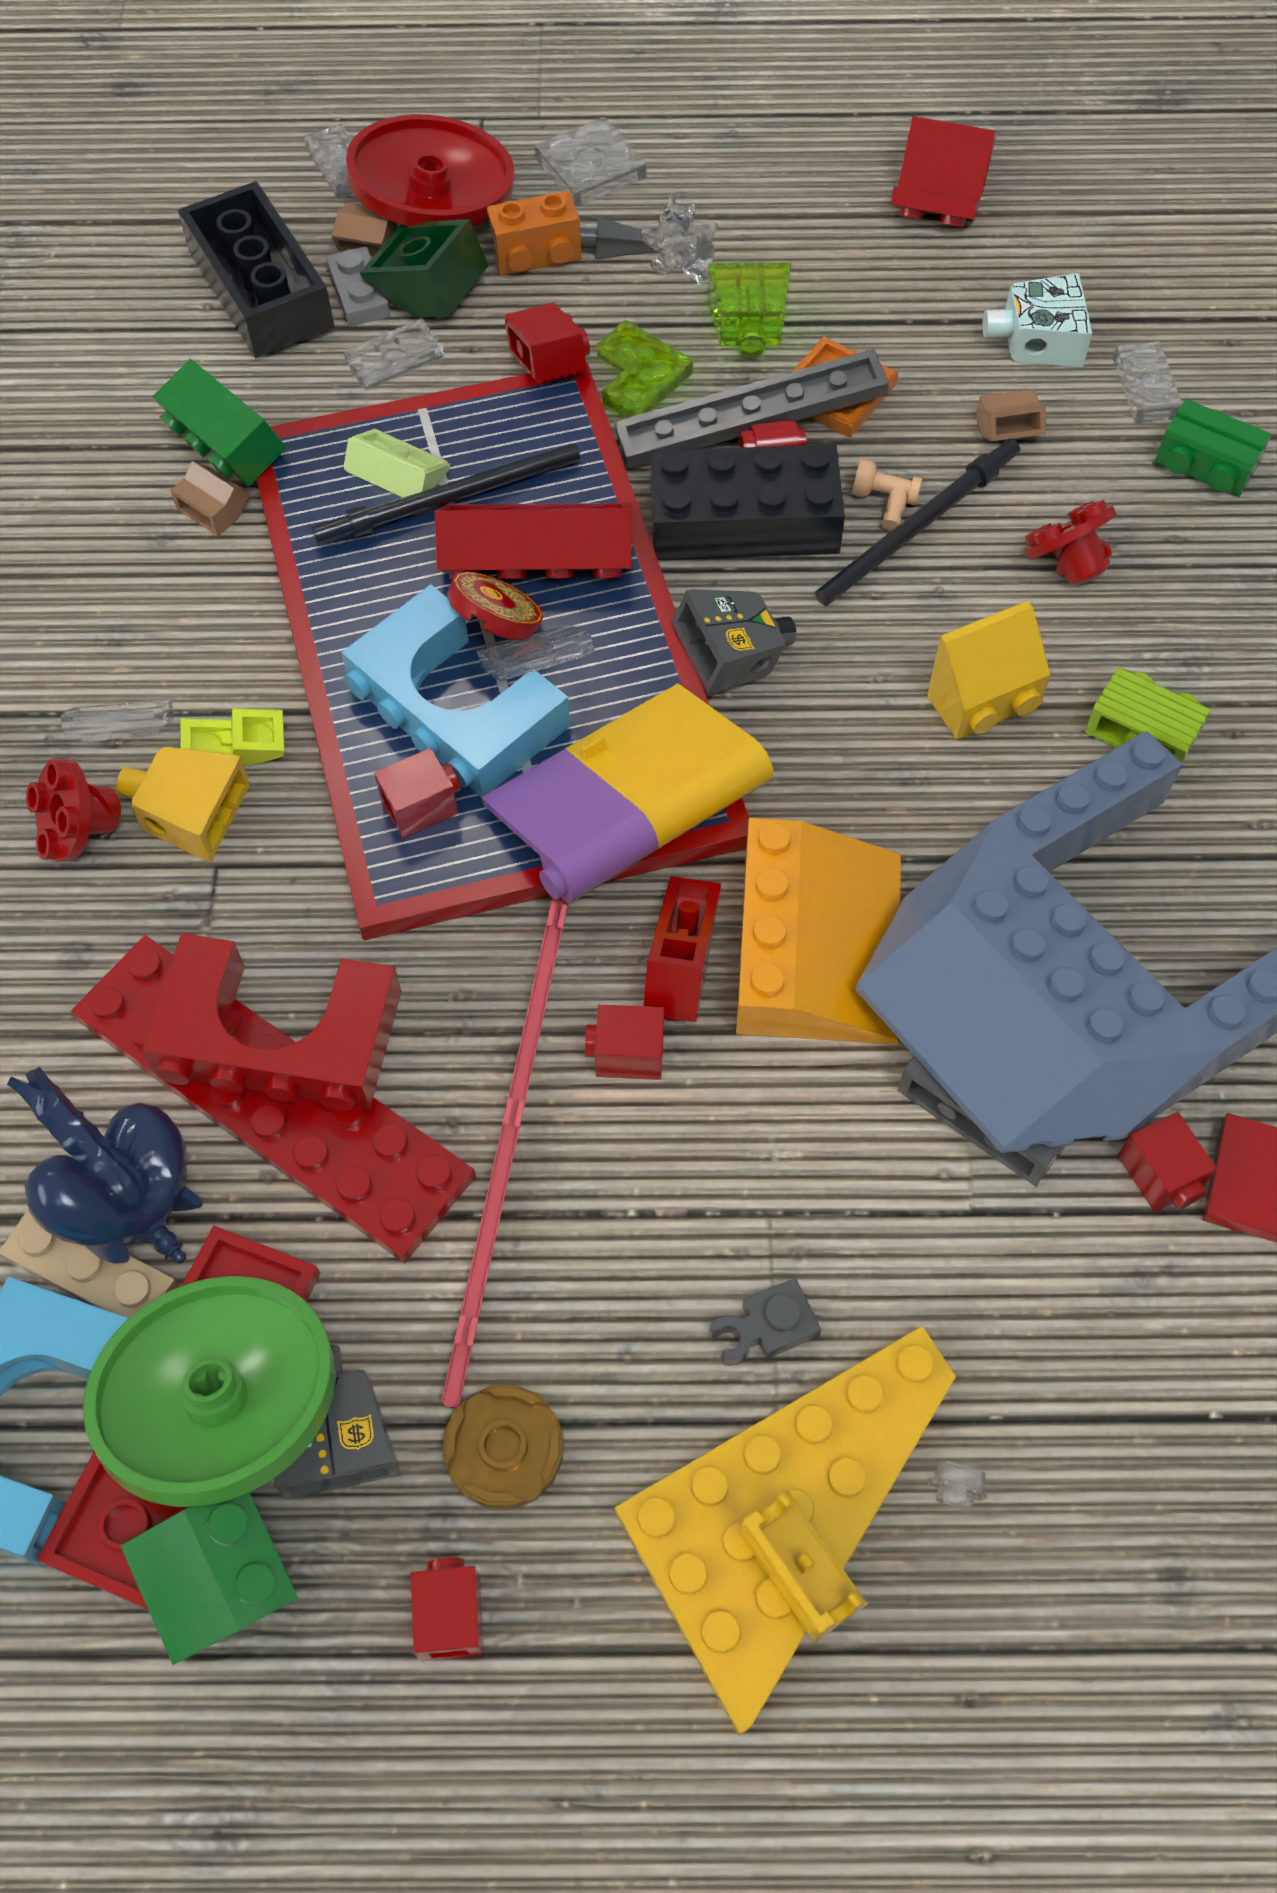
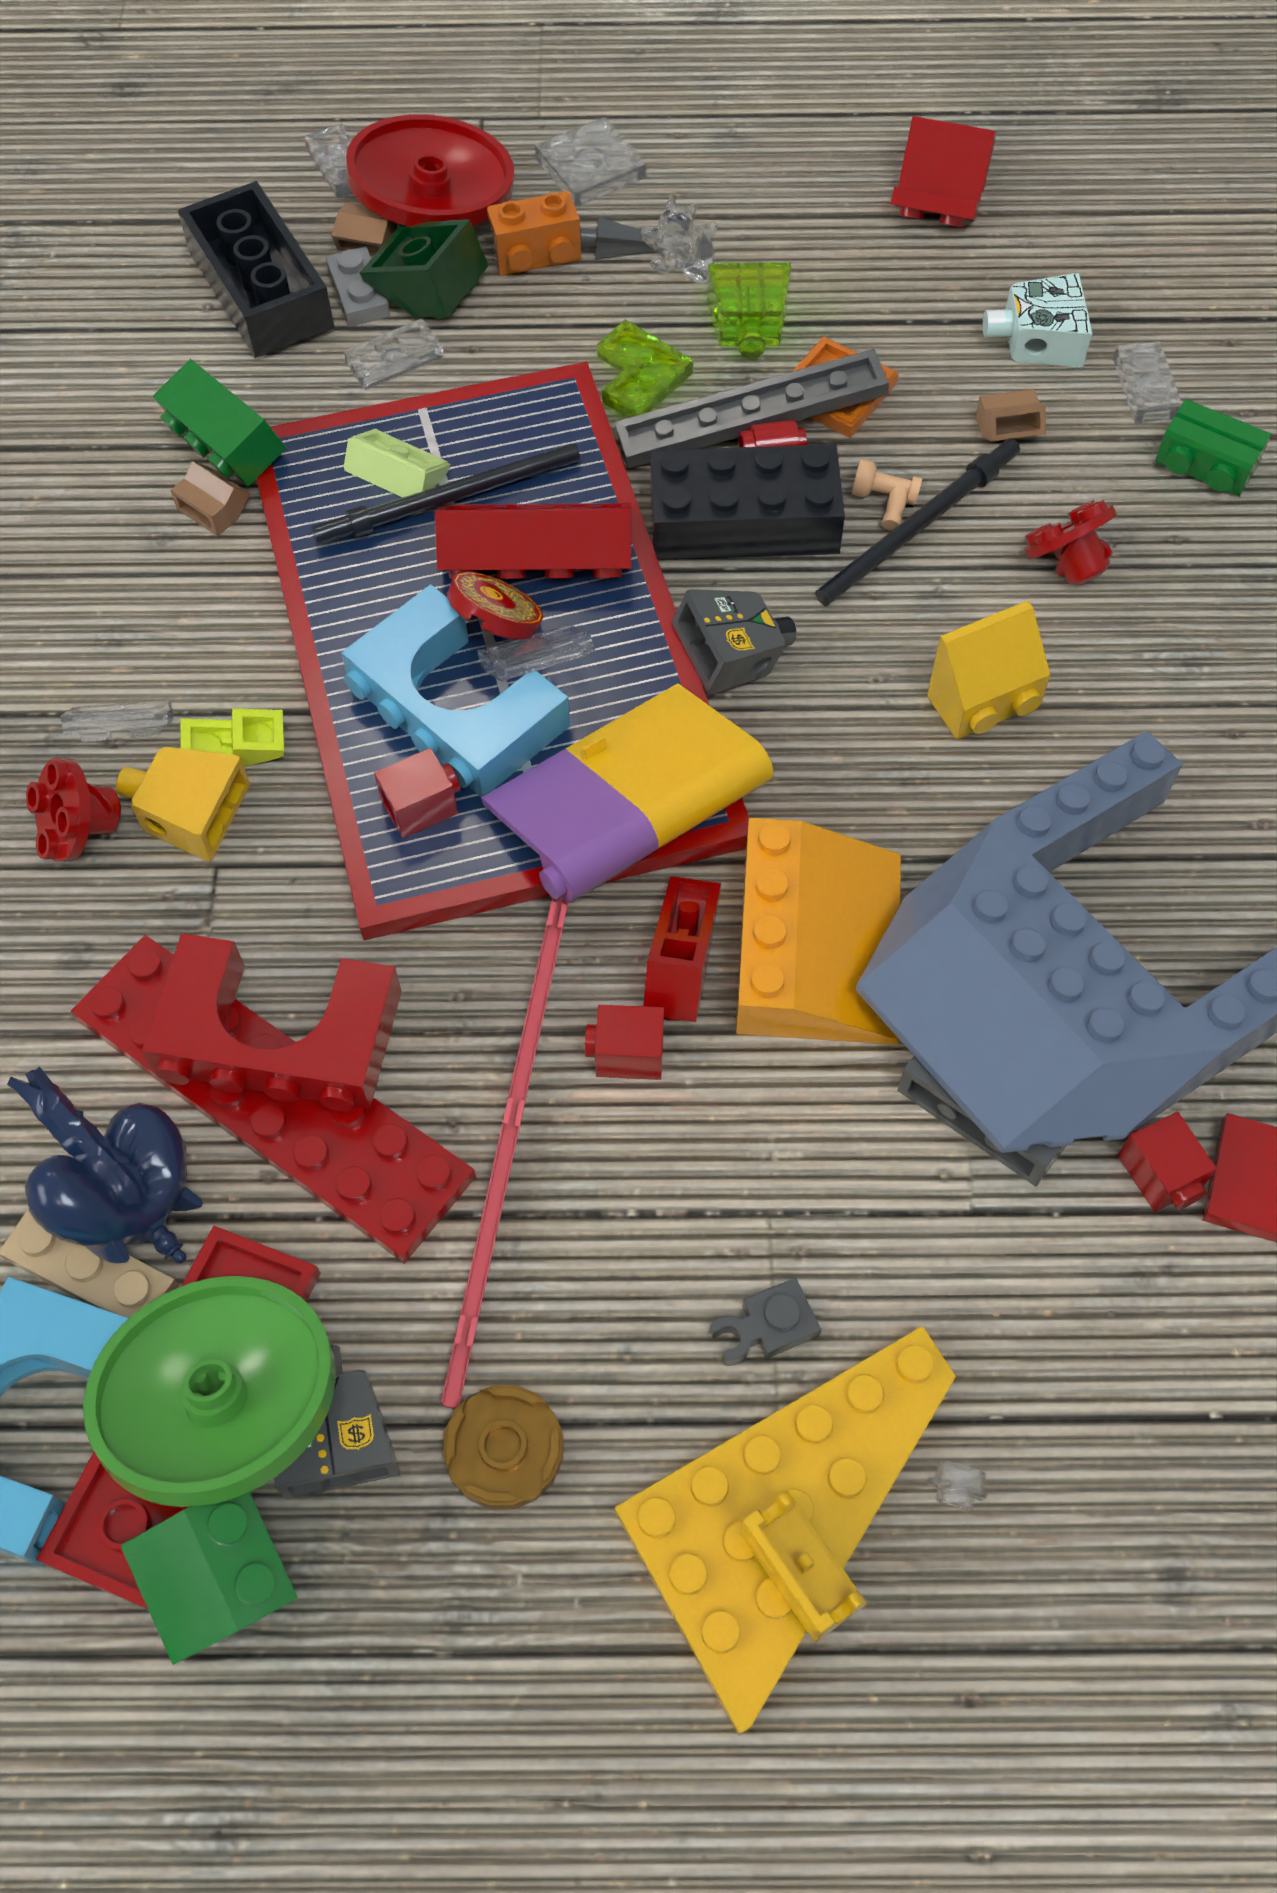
(446, 1610): red brick -> none
(547, 342): red brick -> none
(1138, 705): lime brick -> none

